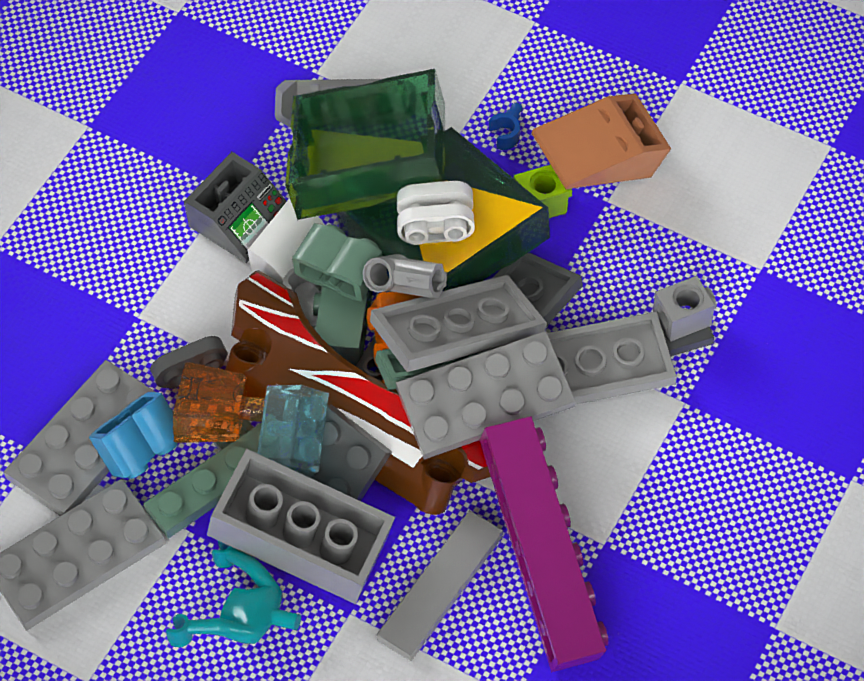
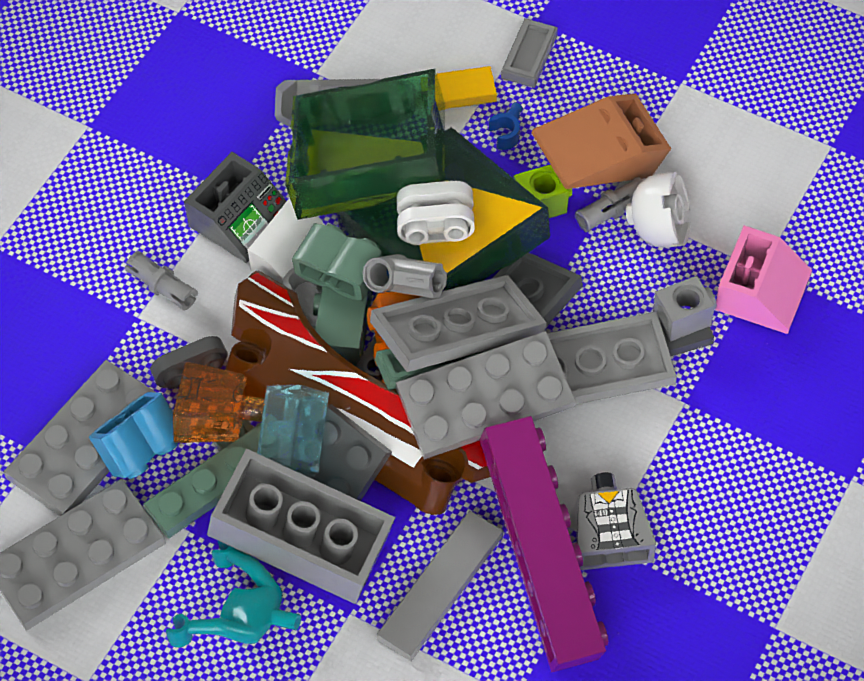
(161, 280): none -> light grey pin
(467, 87): none -> yellow tile
(529, 53): none -> light grey tile
(593, 215): none -> light grey pin
(613, 526): none -> torso
(659, 210): none -> white cylinder
(763, 281): none -> bright pink slope

